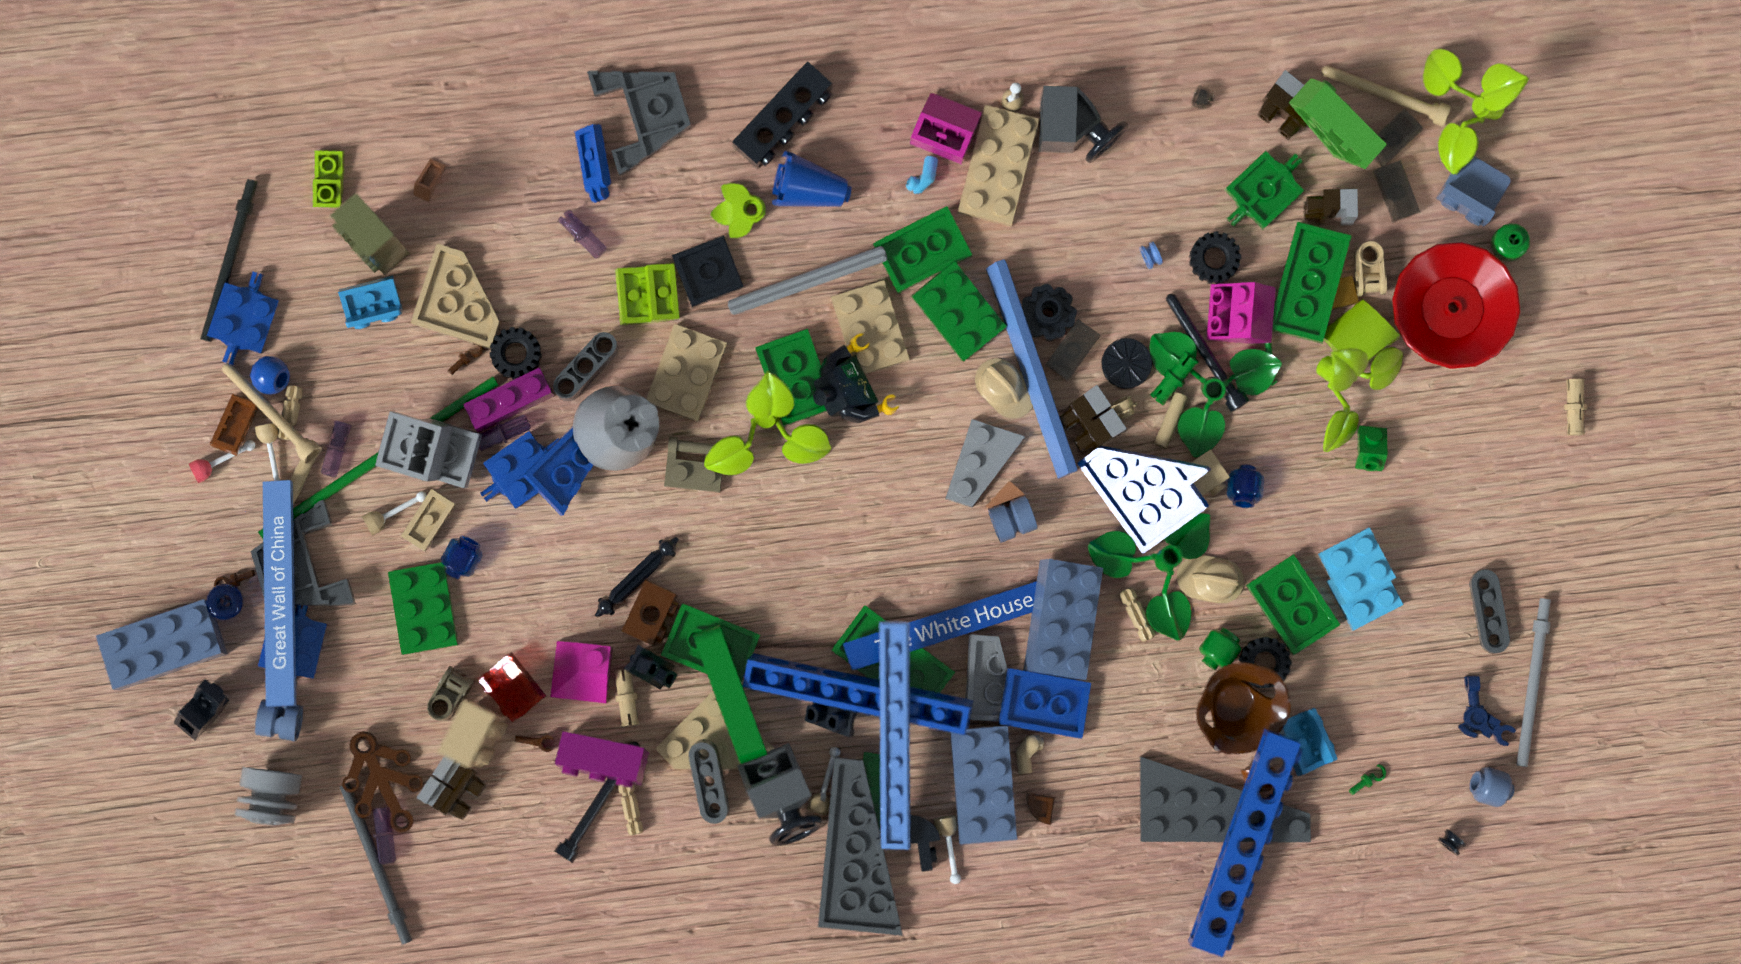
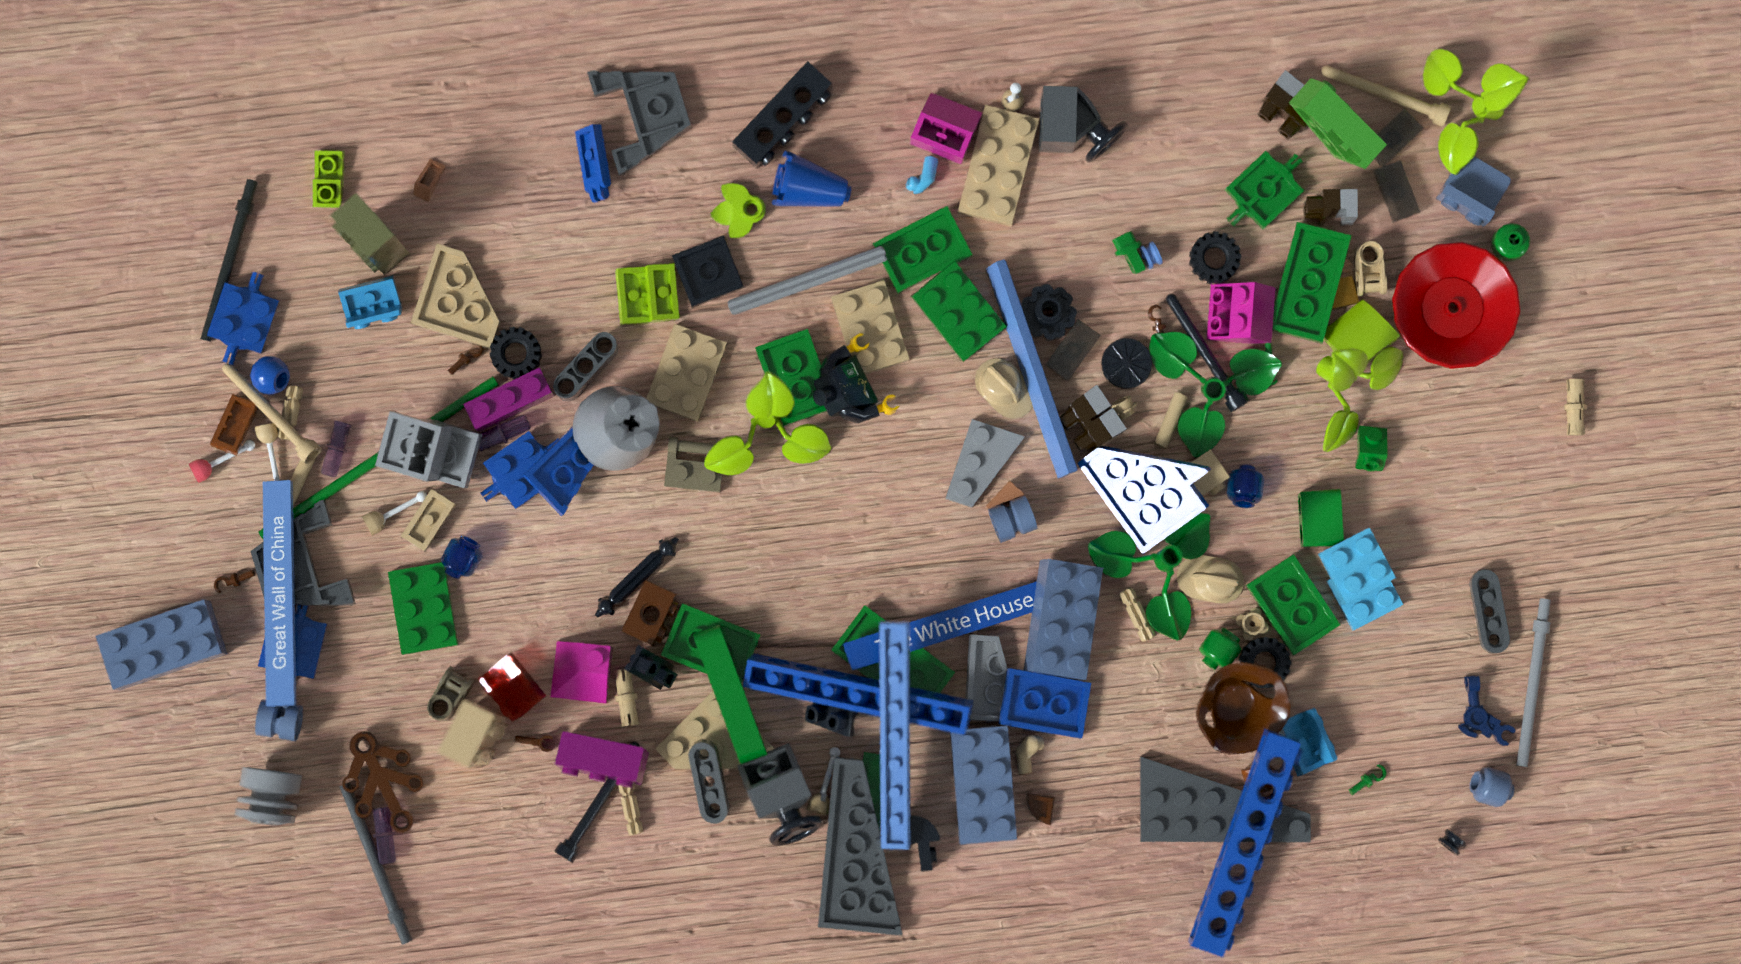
(201, 709): black brick -> none
(219, 610): clear blue head -> none
(446, 798): dark brown hips -> none
(582, 234): clear purple axle -> none
(947, 827): hinge -> none
(1127, 246): none -> green piece
(1158, 323): none -> reddish brown hand
(1174, 378): green pin -> none
(1202, 97): clear smoke hinge -> none
(1244, 622): none -> tan plate
(1320, 518): none -> green piece

